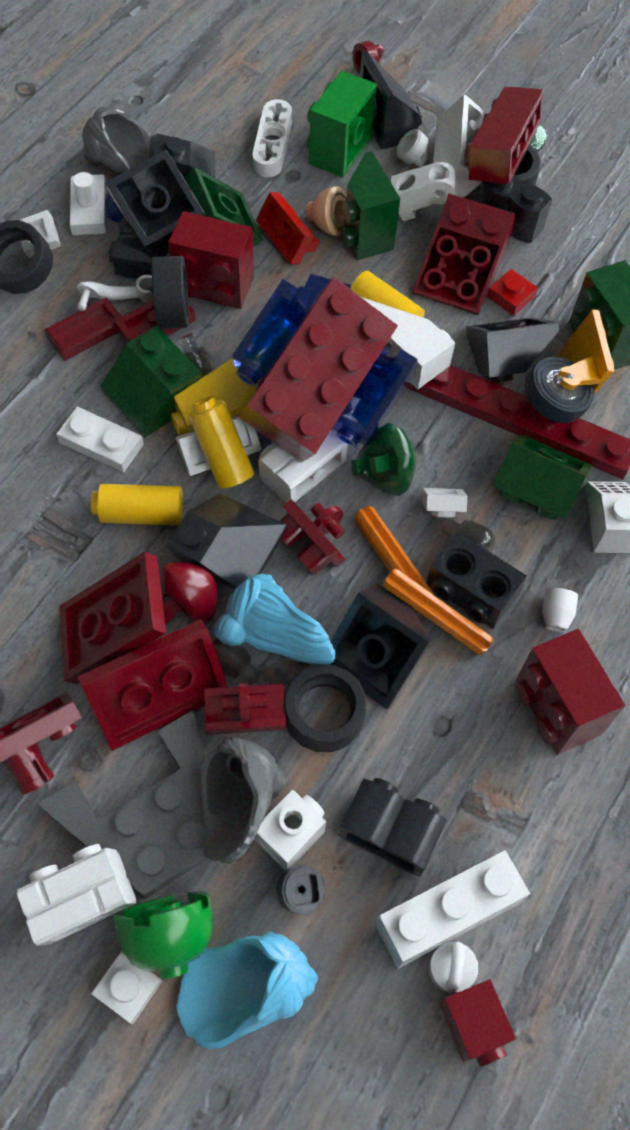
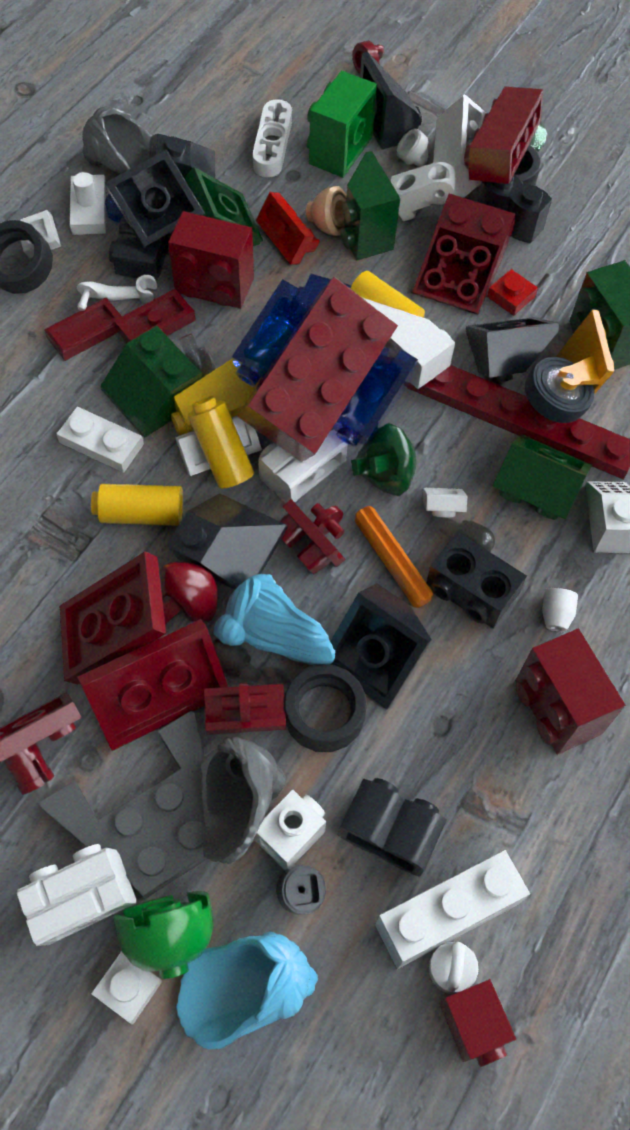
(170, 292): black tyre -> none
(437, 611): orange axle -> none

